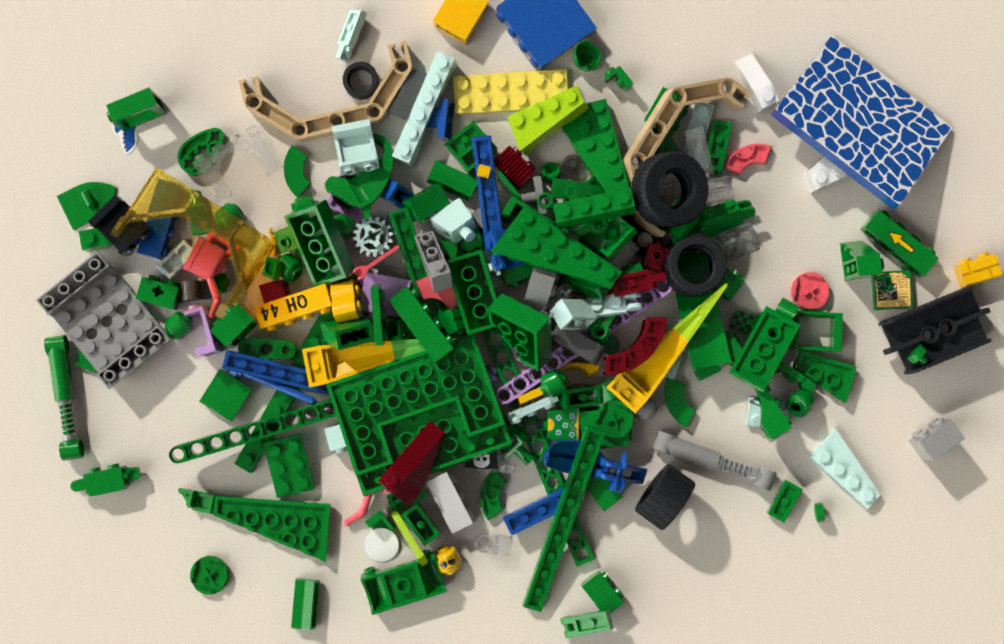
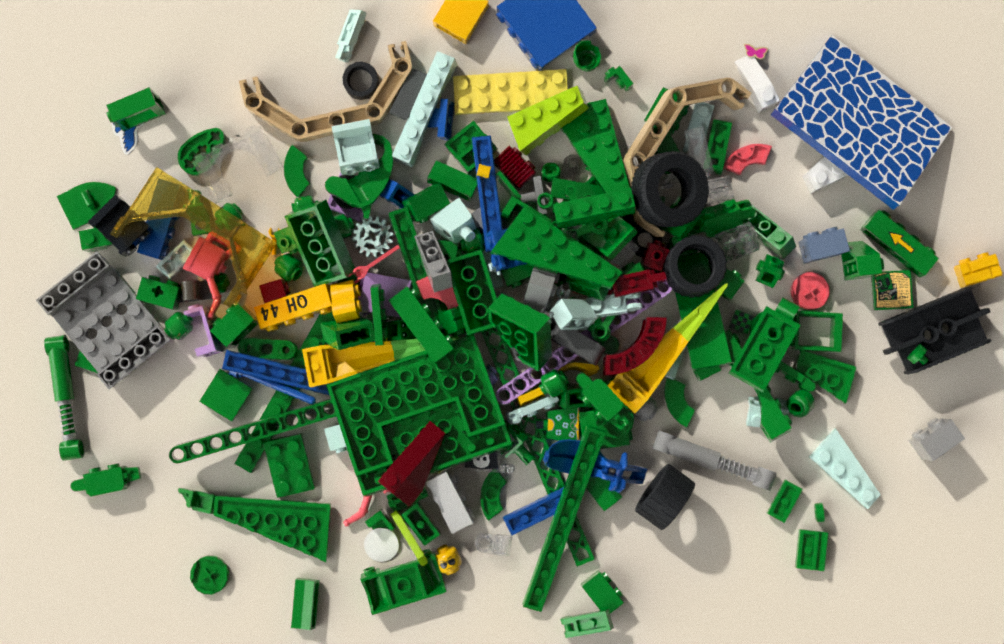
(272, 268): green tile -> none
(603, 400): none -> green hinge
(755, 52): none -> dark pink sticker
(769, 270): none -> green brick
(772, 234): none -> green slope
(811, 550): none -> green plate
(822, 246): none -> sand blue brick

